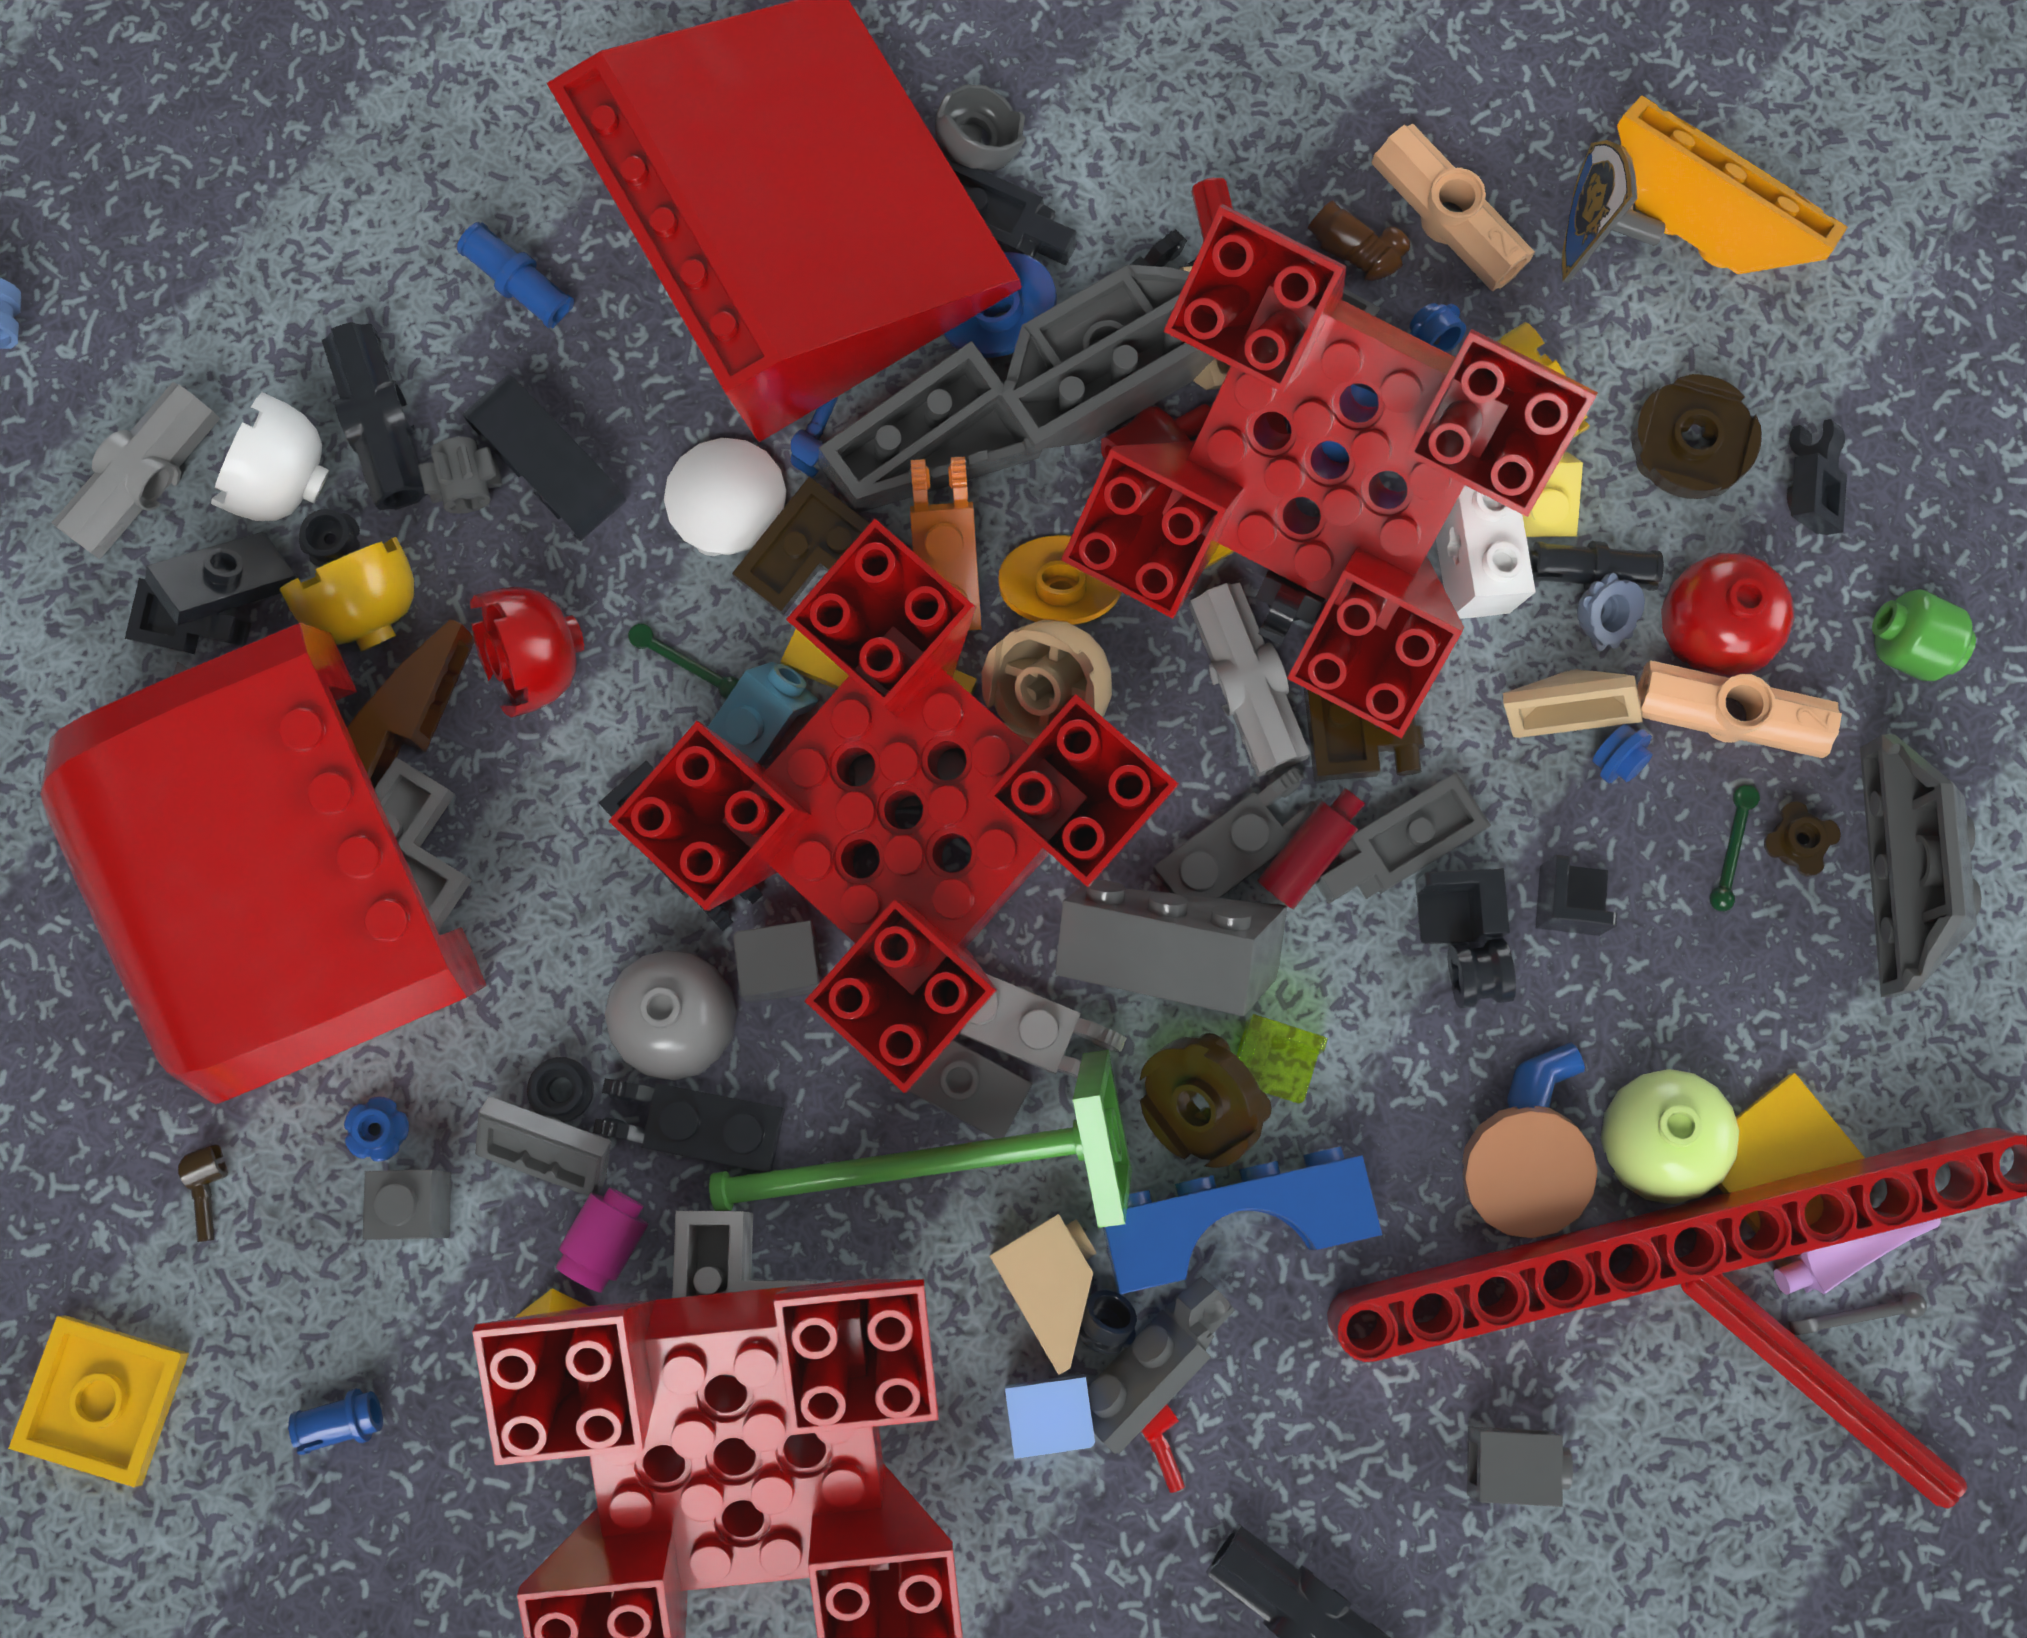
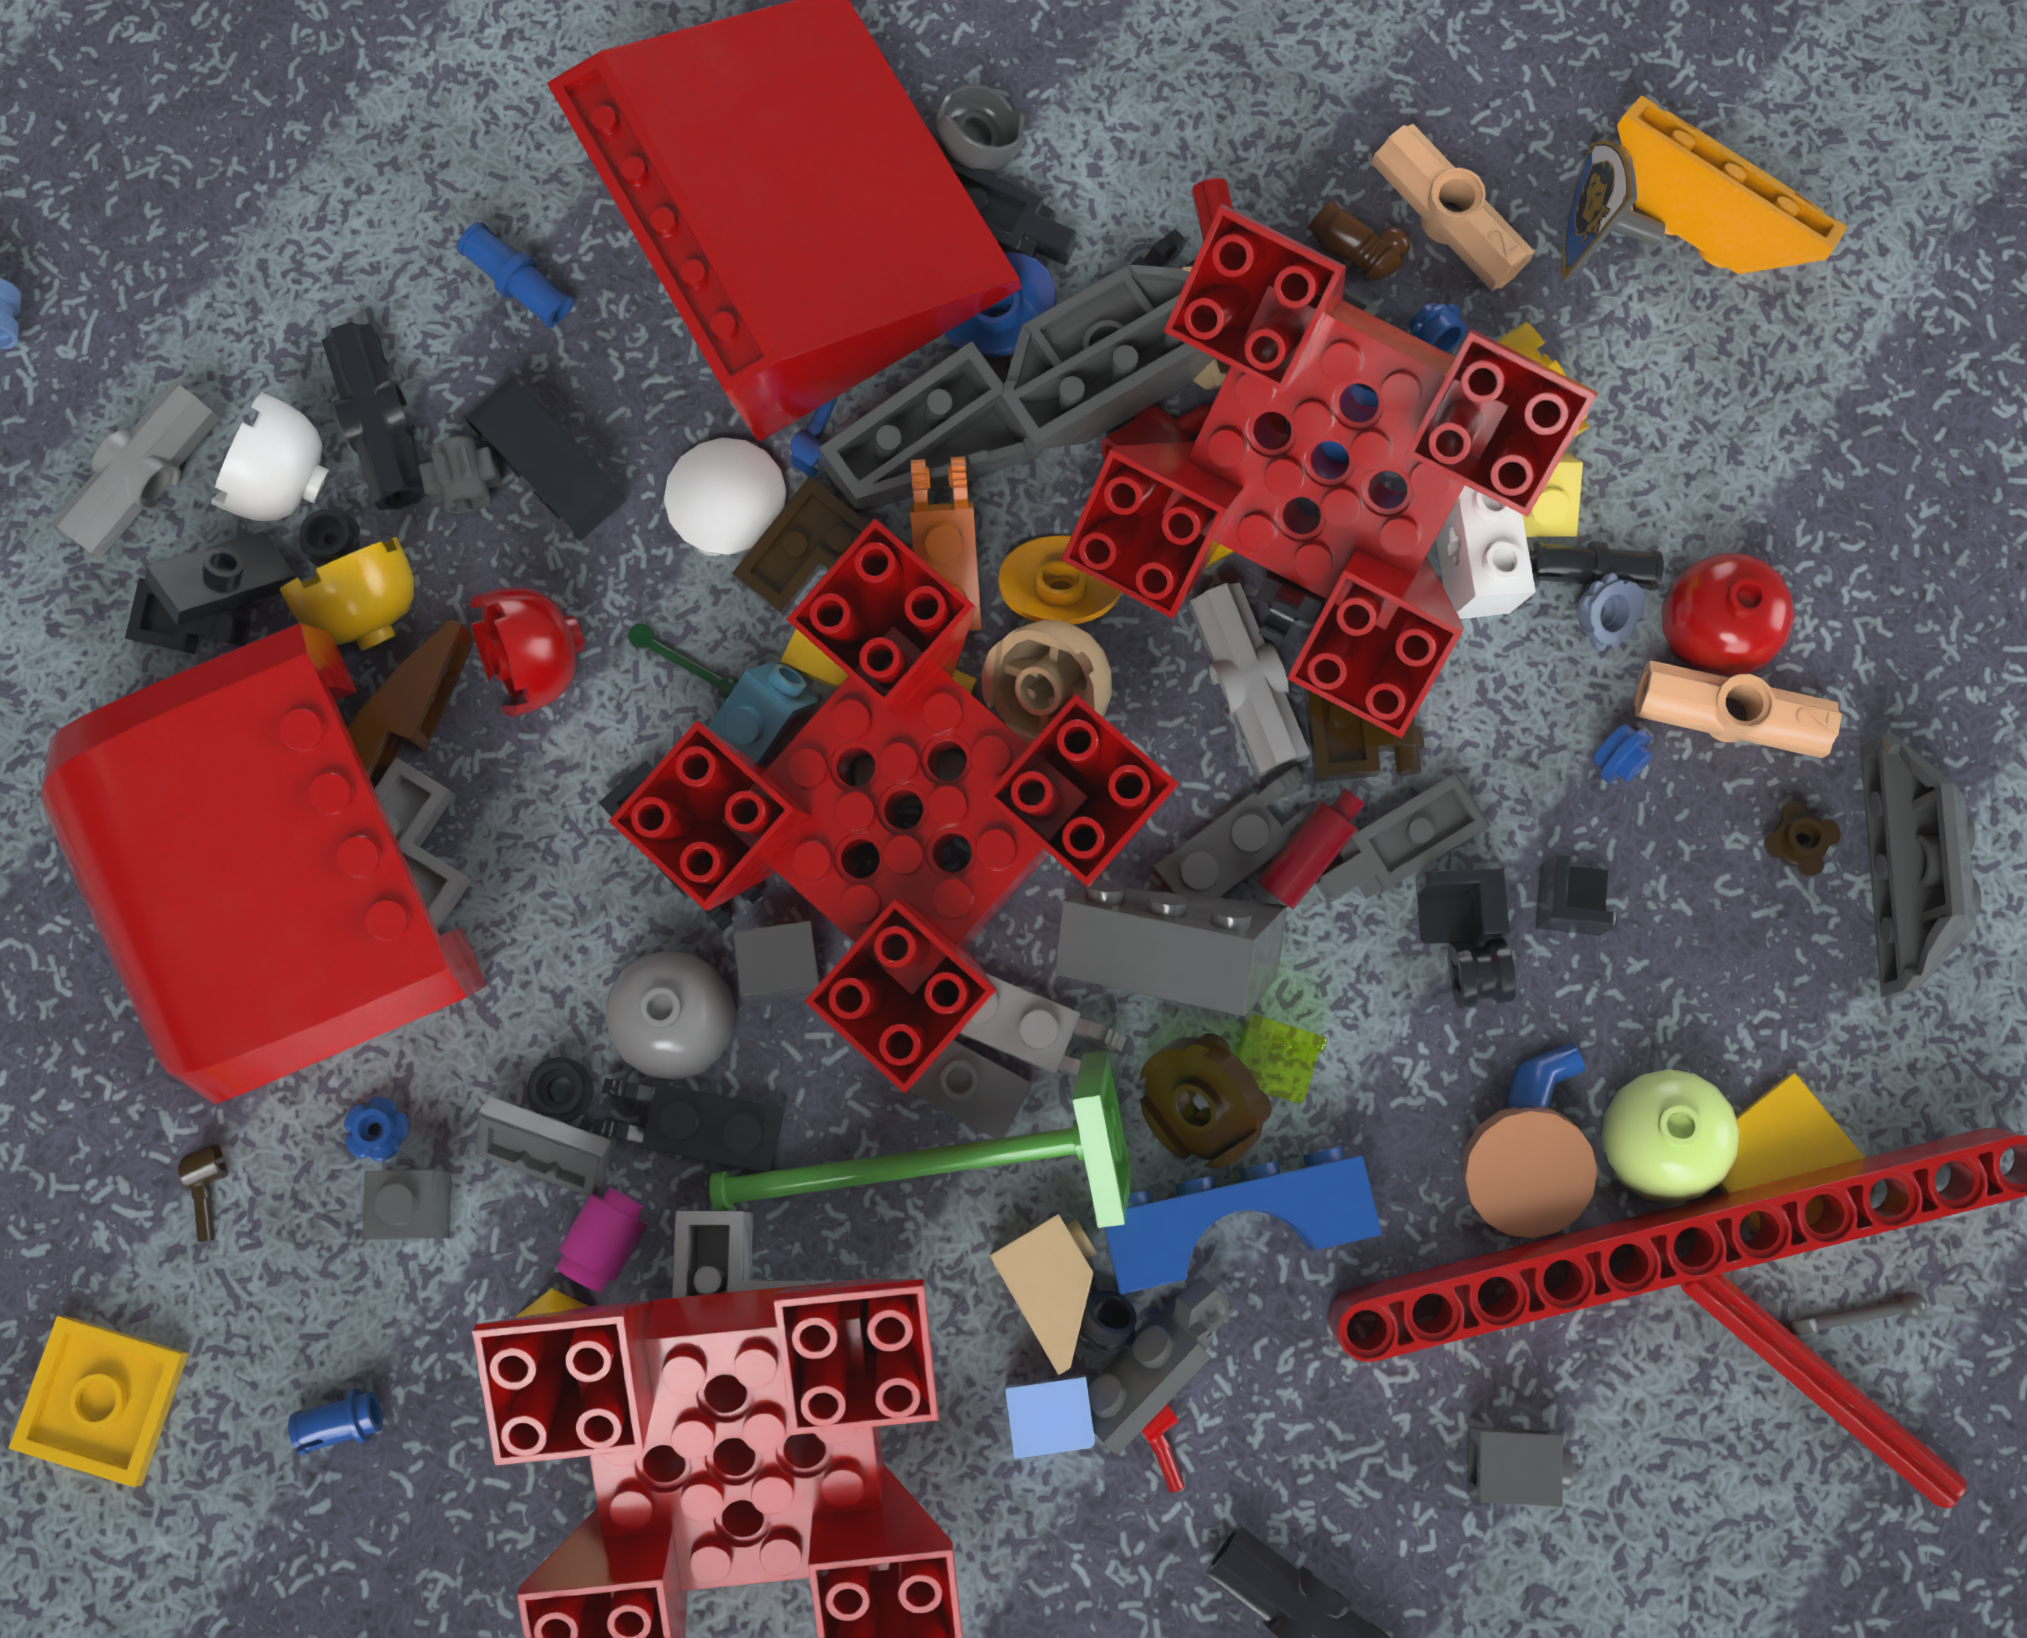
(1572, 703): tan slope -> none
(1724, 420): dark brown plate -> none
(1745, 799): dark green hinge -> none
(1818, 485): black plate -> none
(1832, 1265): lavender piece -> none
(1923, 635): bright green head -> none

